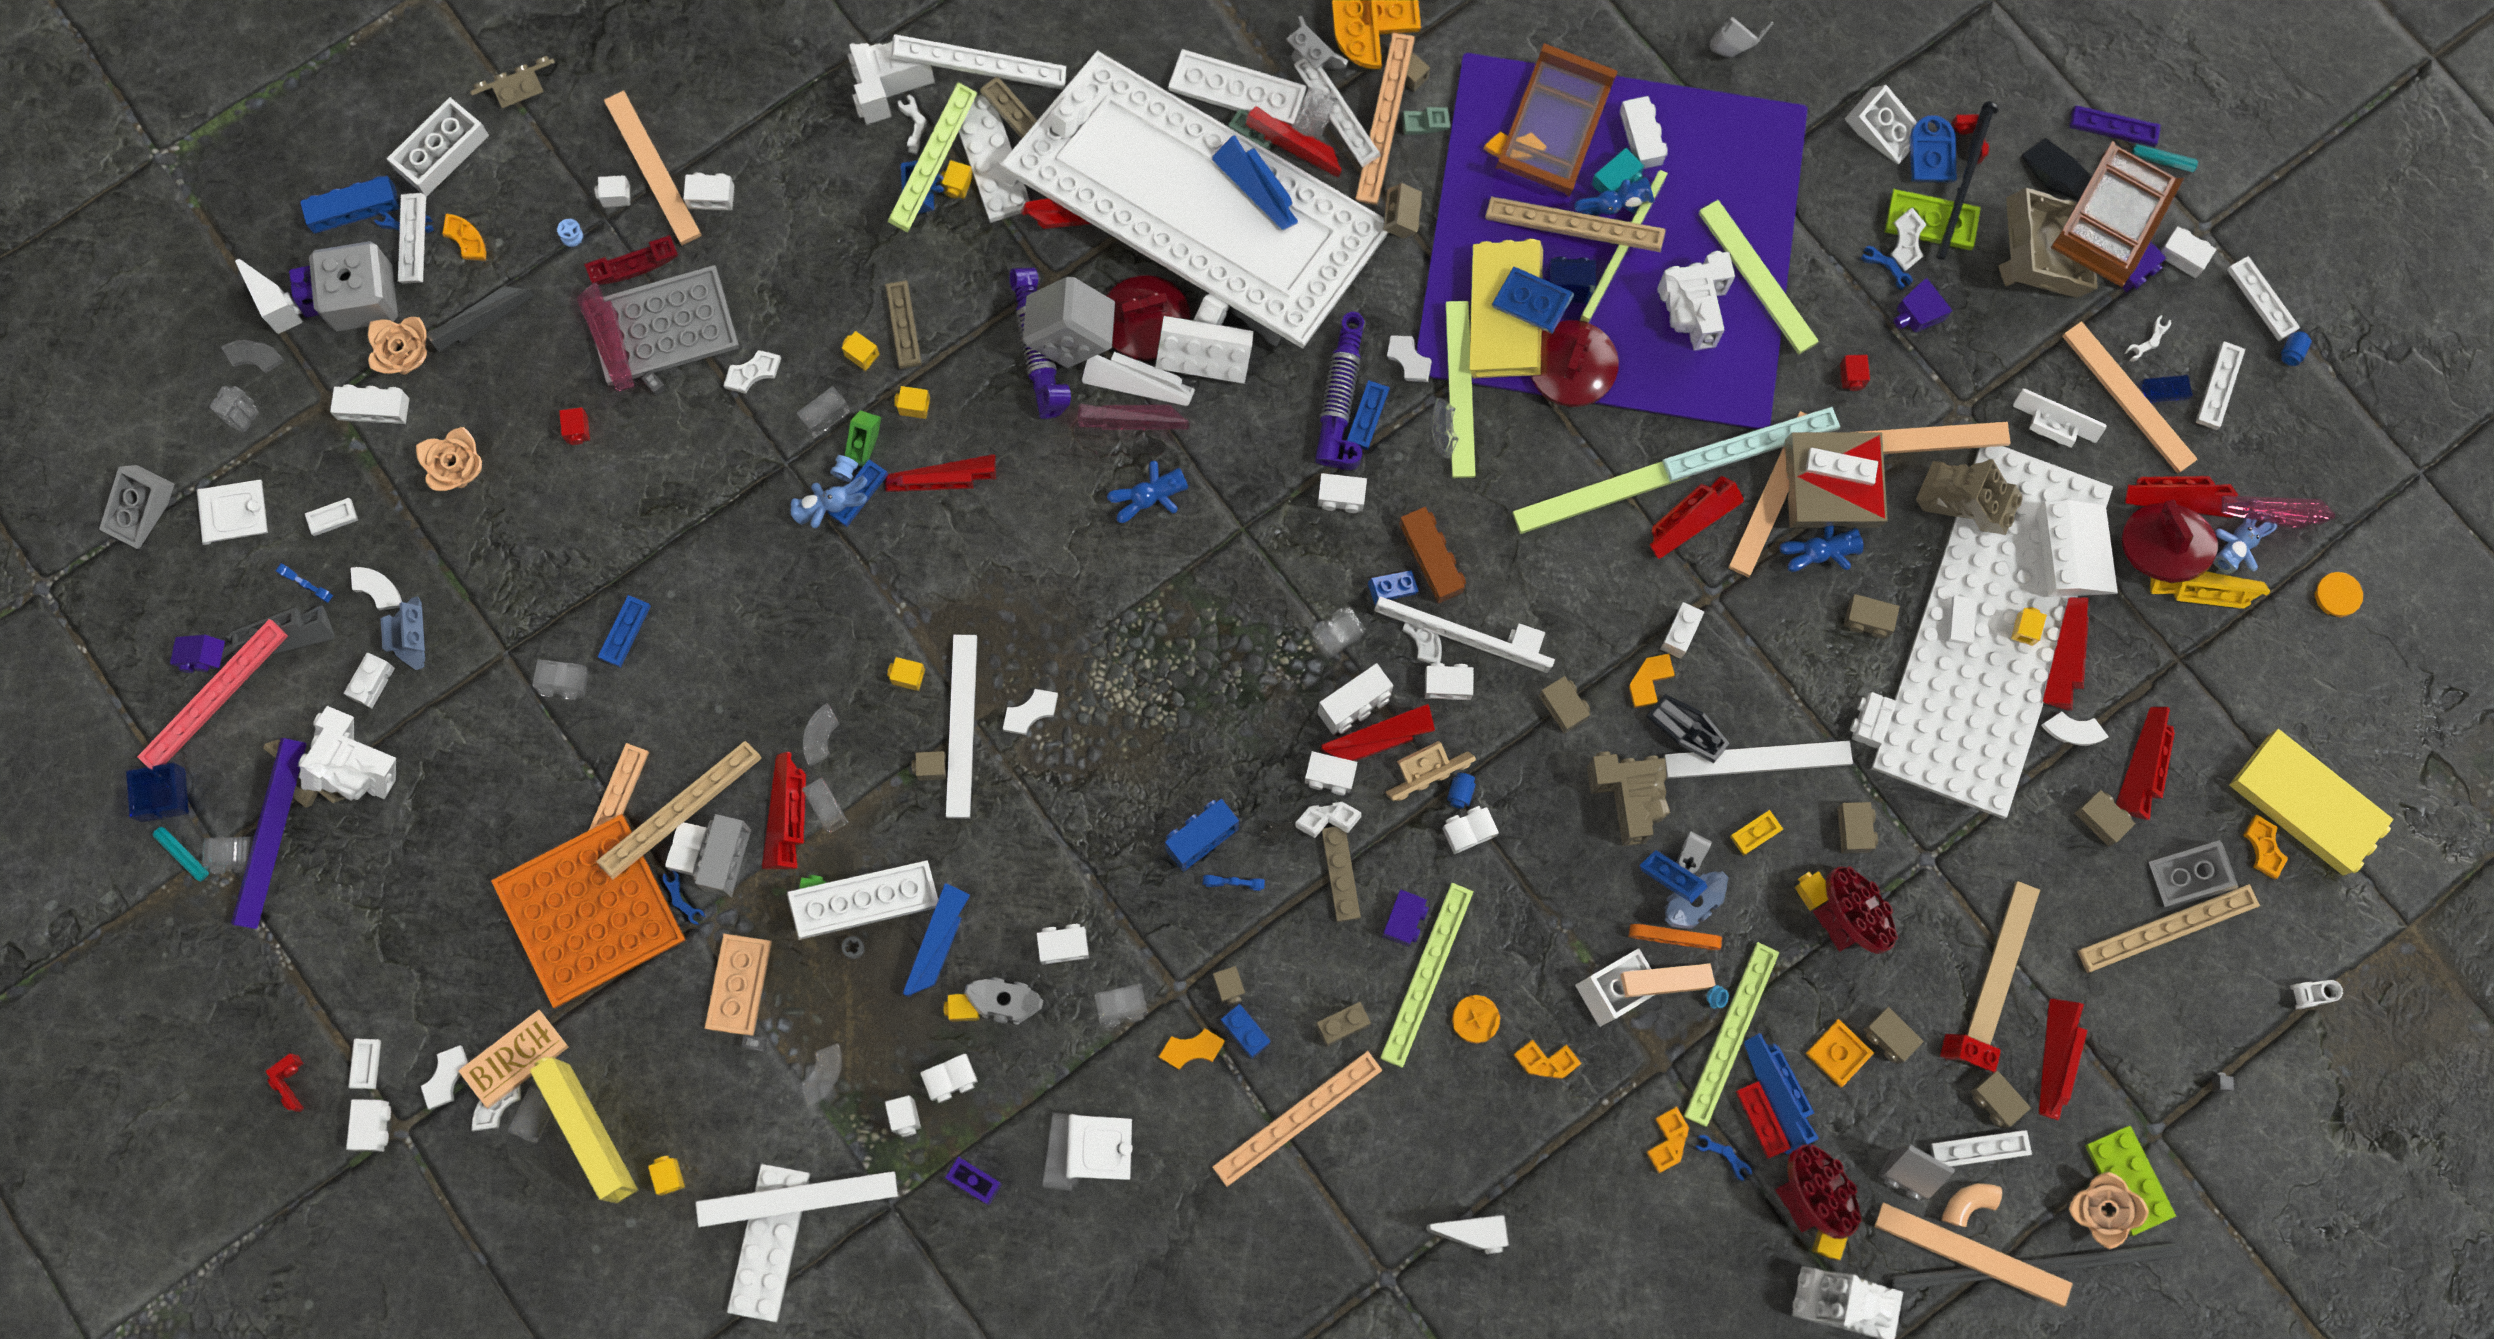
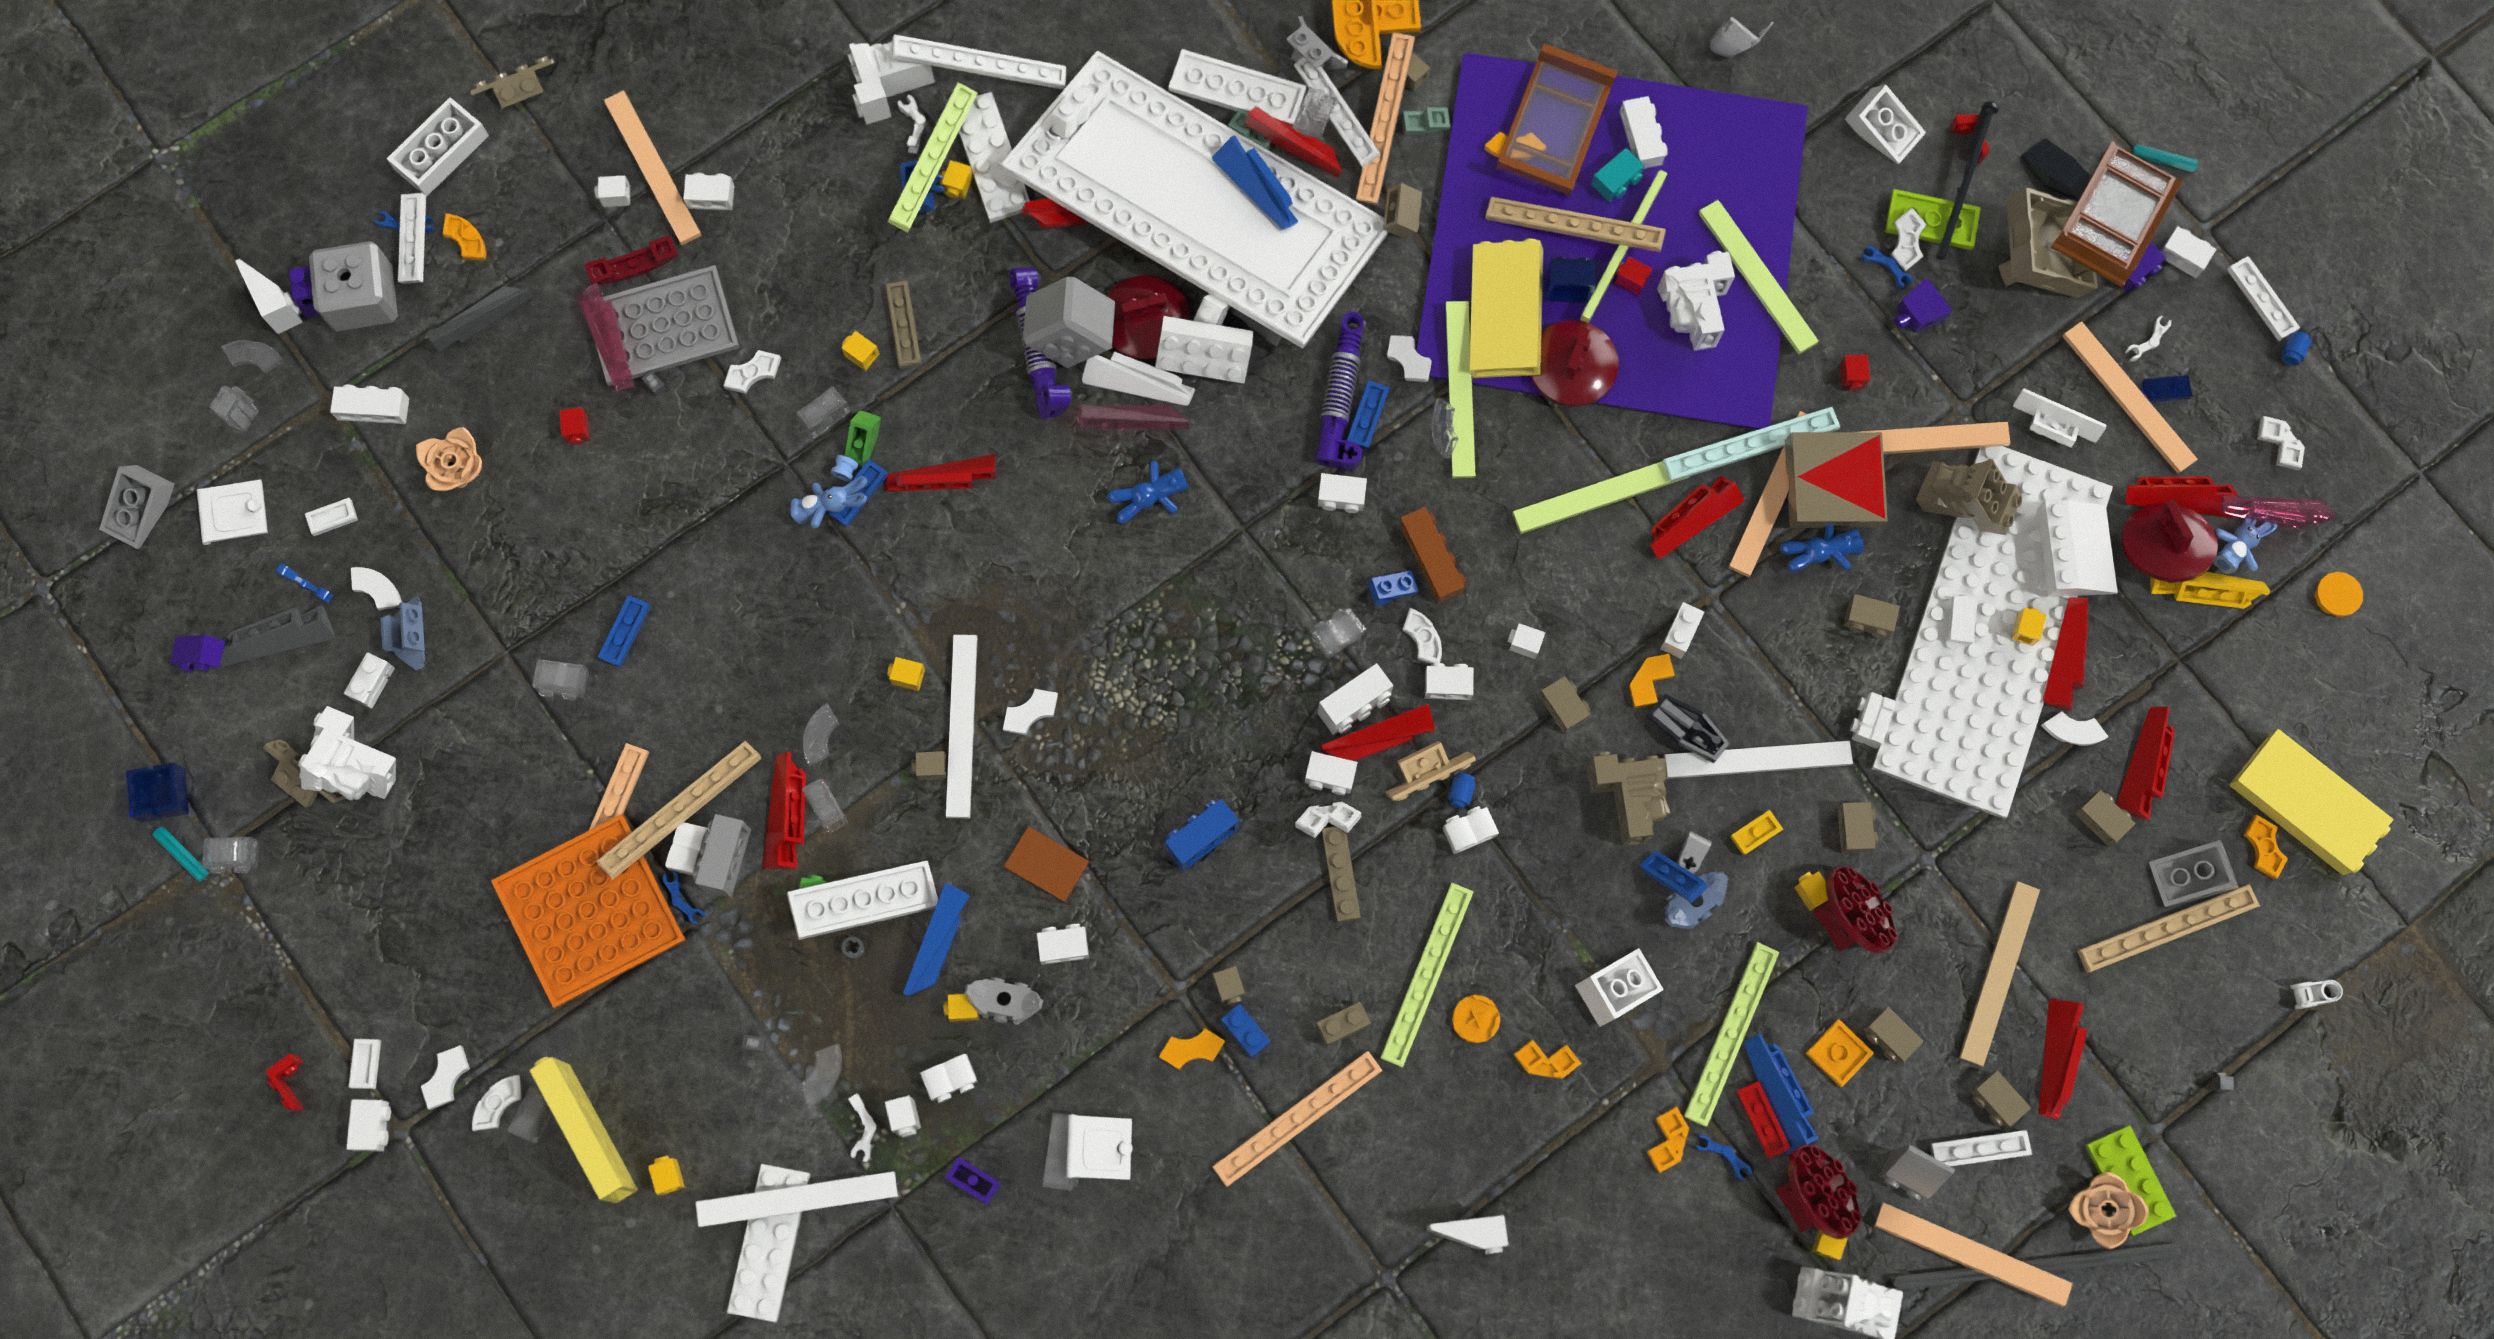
(213, 695): coral tile -> none
(268, 834): dark purple tile -> none
(350, 204): blue brick -> none
(388, 336): light nougat brick -> none
(510, 1059): light nougat tile -> none
(570, 227): light blue wheel -> none
(738, 985): light nougat tile -> none
(870, 1128): none -> white piece
(912, 402): yellow brick -> none
(1008, 106): dark tan plate -> none
(1046, 864): none -> dark orange tile
(1121, 1005): clear brick -> none
(1215, 881): blue piece -> none
(1405, 918): dark purple brick -> none
(1464, 635): white tile -> none
(1532, 300): blue tile -> none
(1611, 202): blue animal -> none
(1633, 275): none -> red brick
(1667, 980): light nougat tile -> none
(1675, 937): orange beam -> none
(1717, 997): dark azure plate -> none
(1841, 466): white plate -> none
(1933, 153): blue tile -> none
(1970, 1050): red bracket -> none
(1970, 1199): light nougat cylinder -> none
(2115, 126): dark purple tile -> none
(2220, 385): white plate -> none
(2278, 432): none -> white tile

